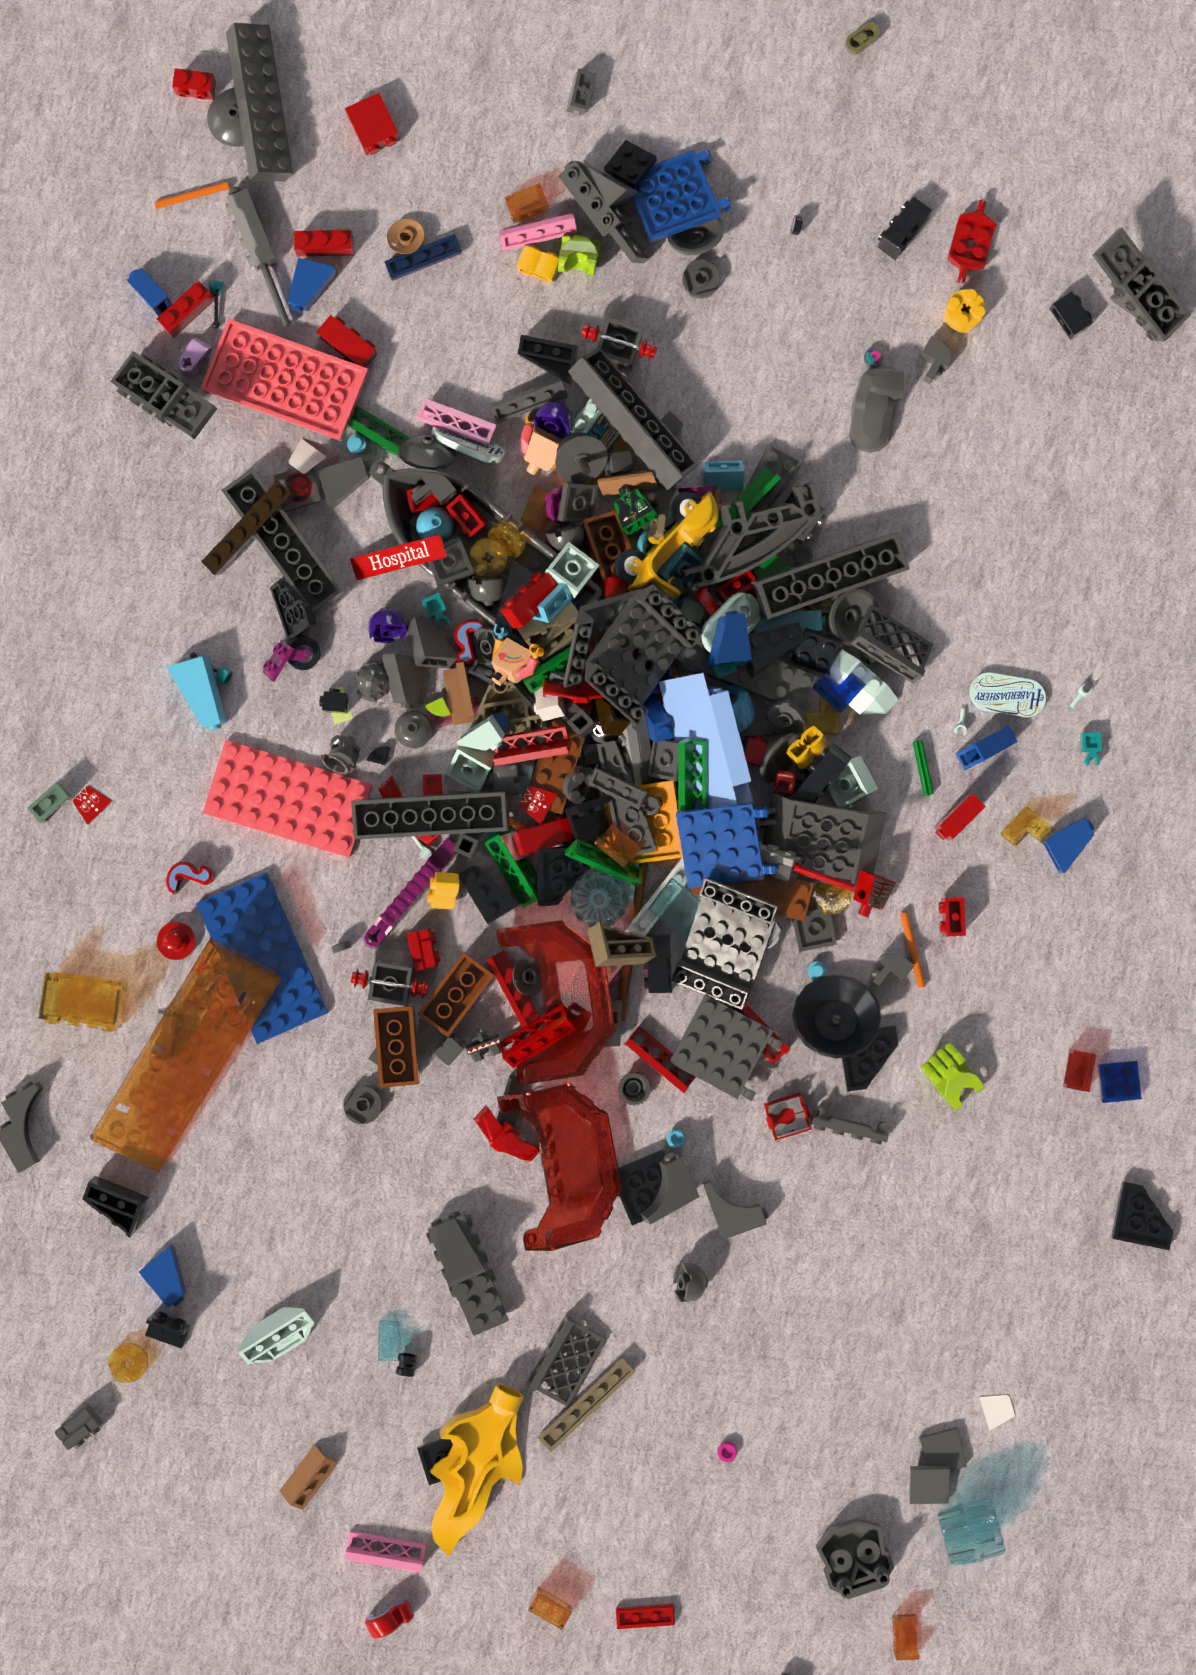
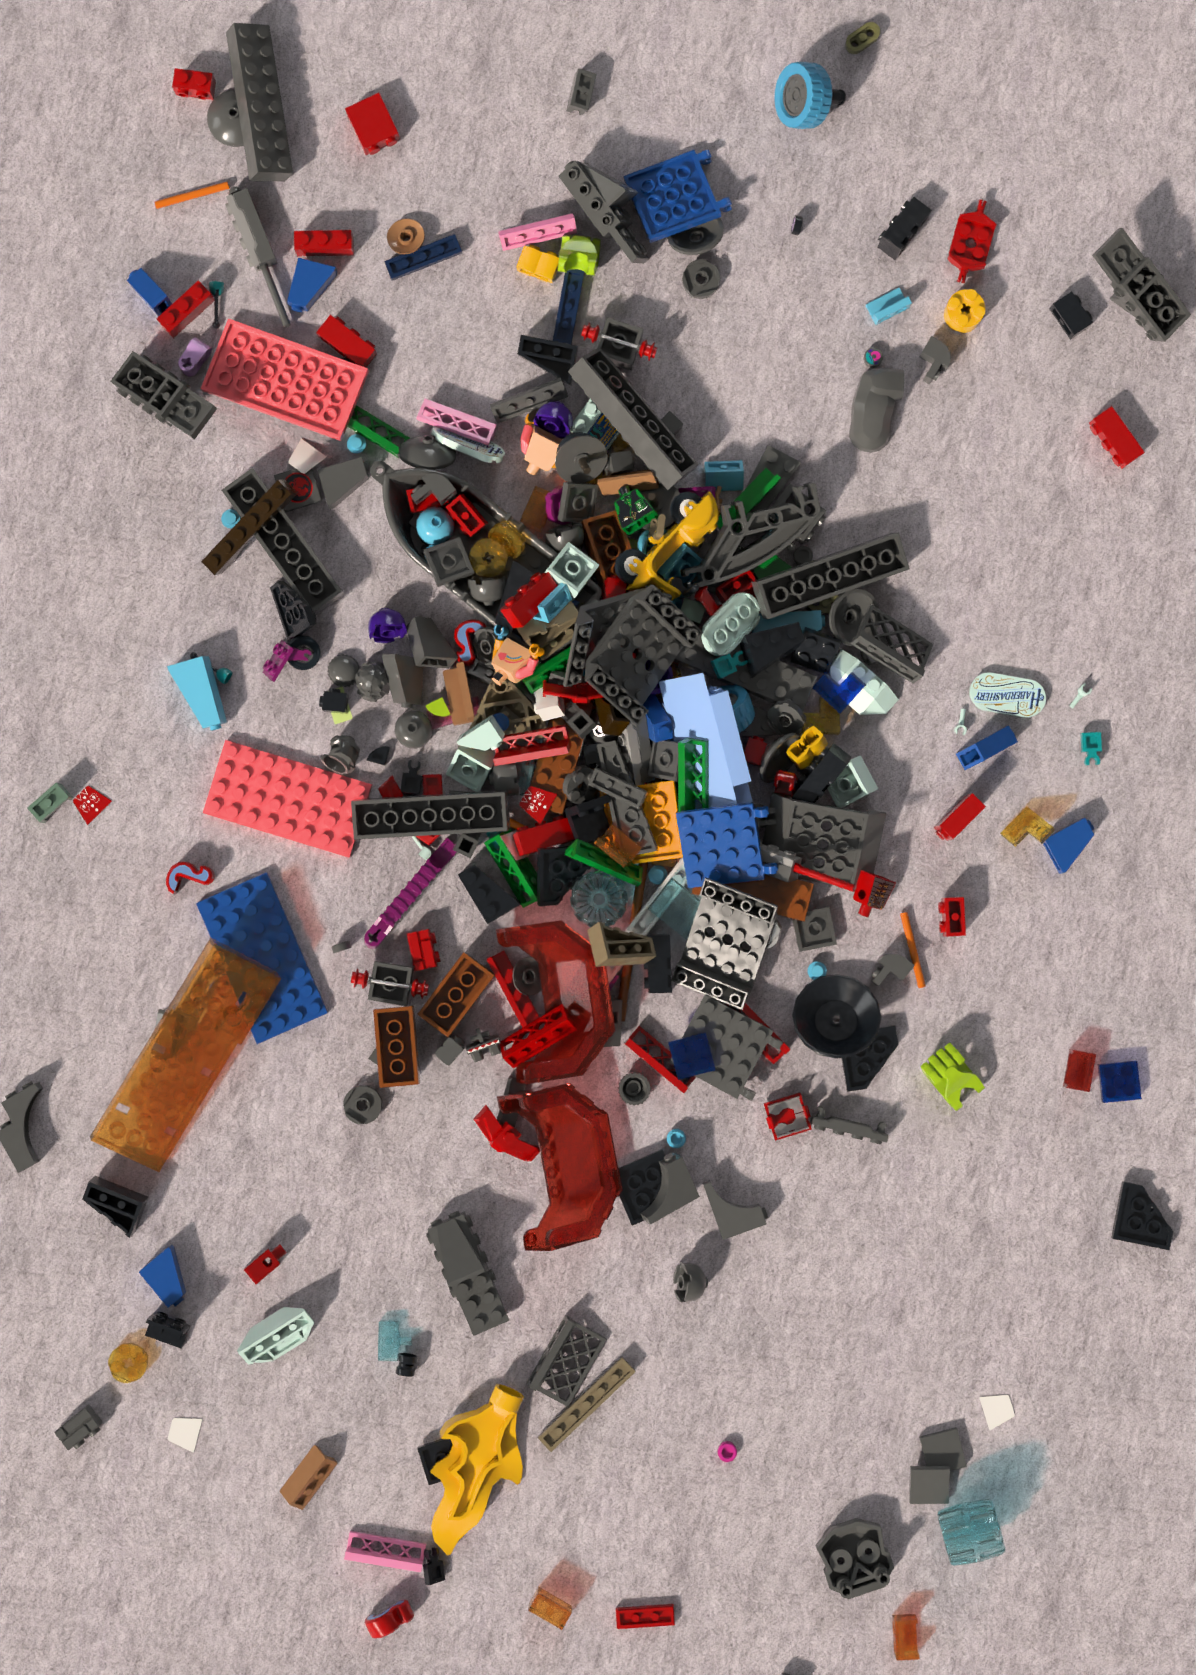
(83, 1000): clear yellow windscreen -> none
(176, 941): red plate -> none
(185, 1432): none -> white sticker
(230, 518): none -> medium azure plate
(257, 1270): none -> red torso
(343, 670): none -> dark grey hat
(398, 557): sticker -> none
(411, 781): none -> black plate
(434, 1568): none -> black plate
(435, 607): teal plate -> none
(443, 890): yellow brick -> none
(526, 203): clear orange panel -> none
(568, 306): none -> dark blue plate
(630, 164): black plate -> none
(651, 805): dark grey tile -> none
(657, 874): none -> medium azure plate
(692, 1055): none -> clear blue plate
(730, 640): blue slope -> none
(805, 95): none -> dark azure wheel
(829, 905): clear yellow plate -> none
(888, 306): none -> medium azure panel
(923, 767): green axle -> none
(1116, 438): none -> red brick

